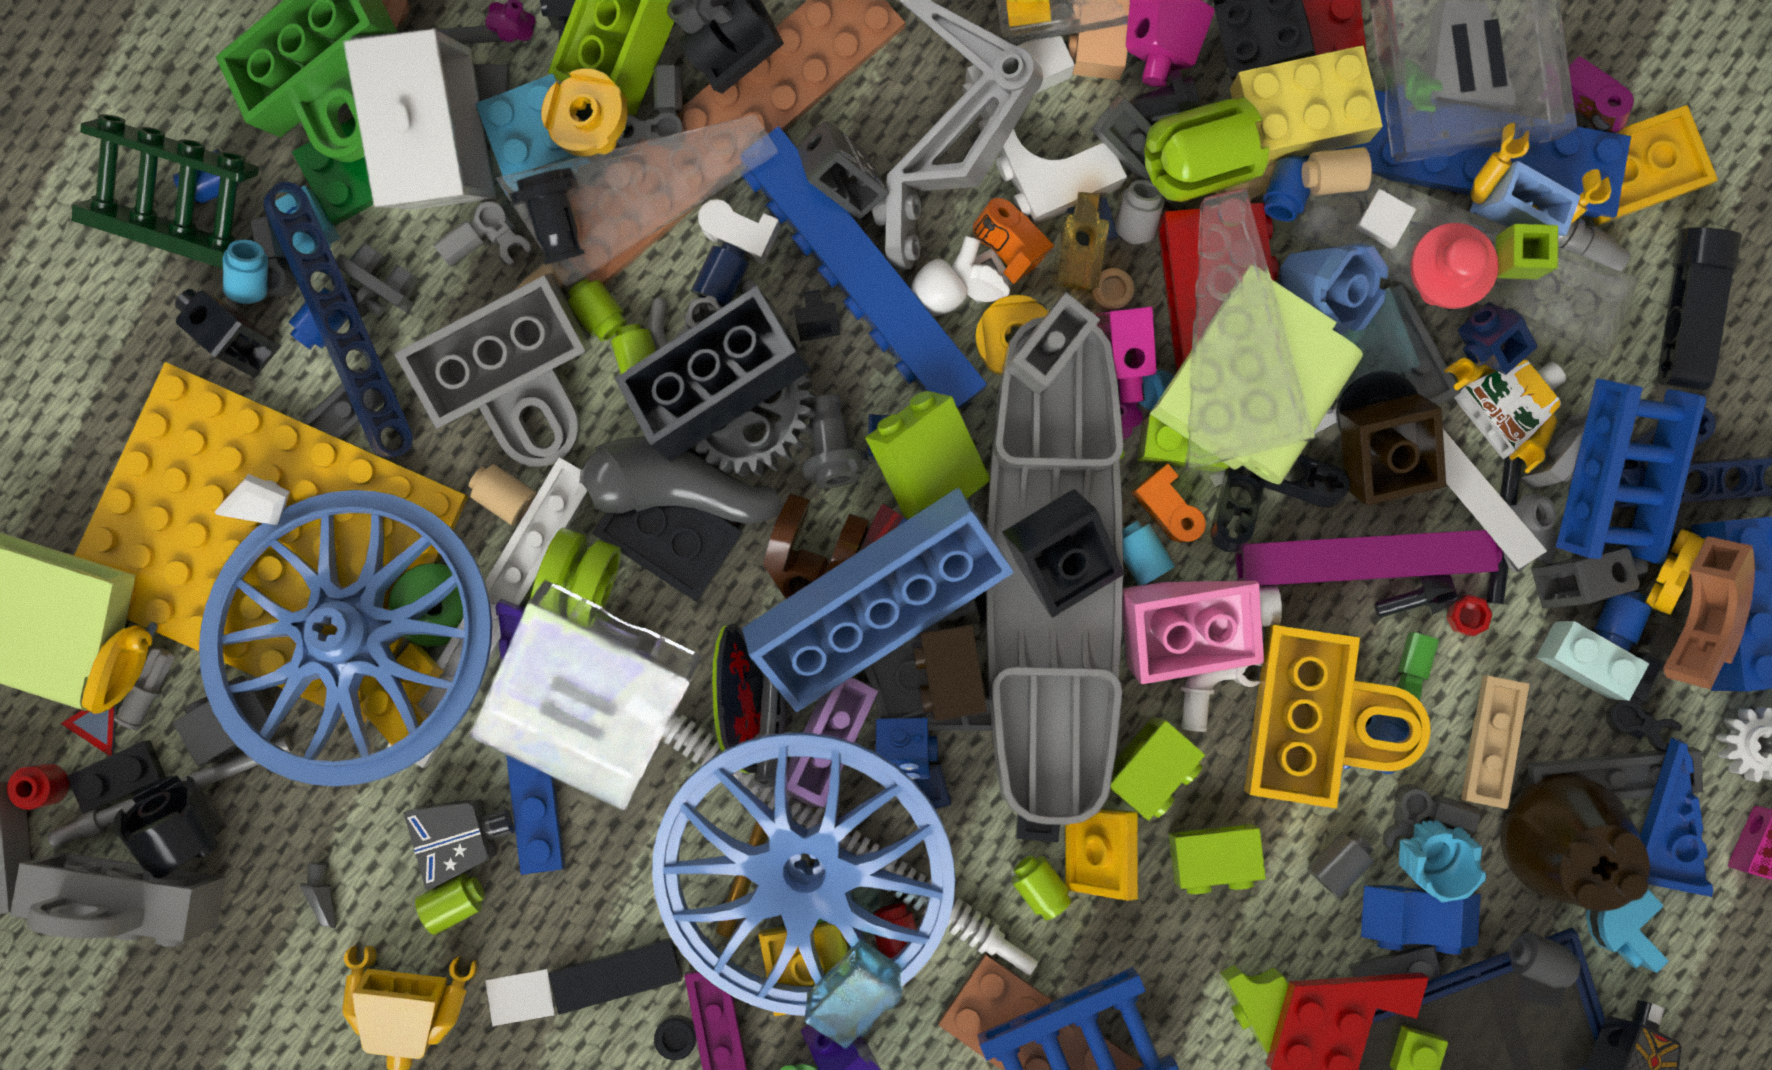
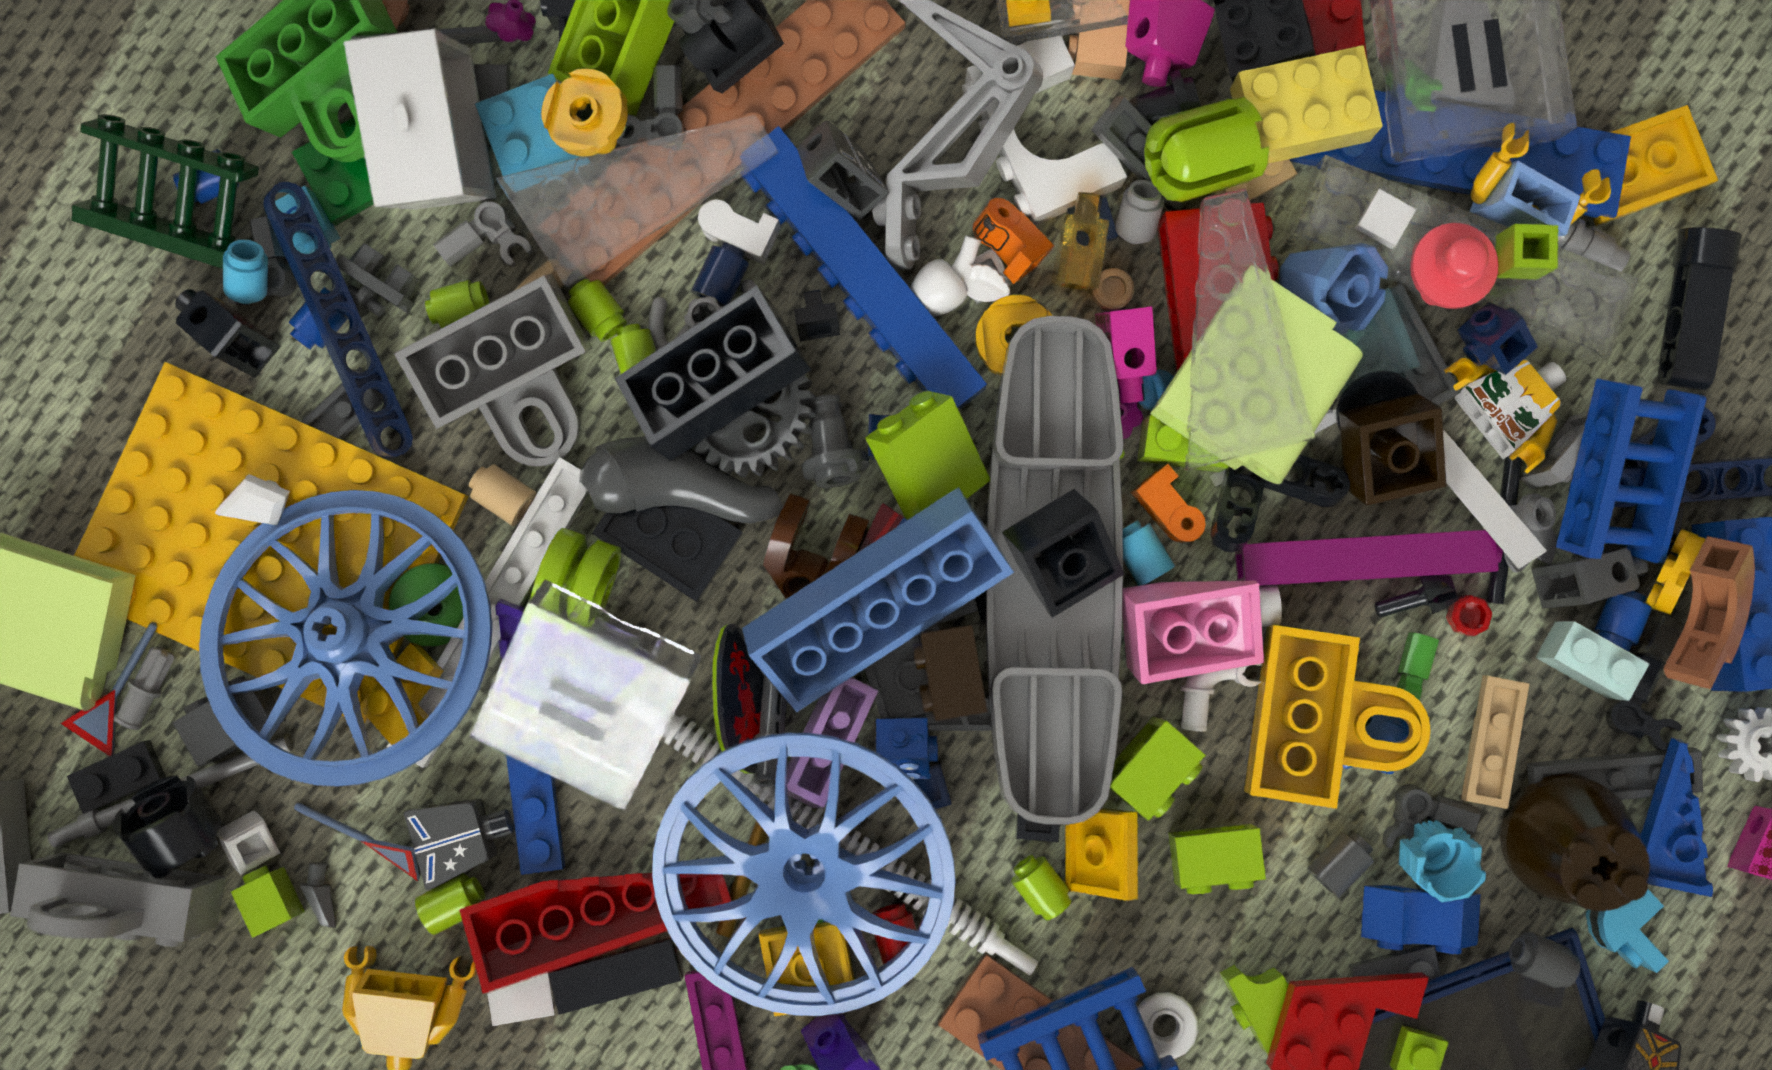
(38, 786): red brick -> none
(116, 669): yellow arm -> none
(247, 842): none -> white slope
(266, 900): none -> lime brick
(399, 855): none -> sand blue piece
(455, 302): none -> lime brick
(551, 212): black piece -> none
(570, 922): none -> red wedge
(675, 1037): black tile -> none
(853, 994): clear light blue brick -> none
(1052, 343): light grey brick -> none
(1186, 1020): none -> white piece
(1285, 191): blue brick -> none
(1337, 171): tan brick -> none
(1600, 97): magenta leg -> none

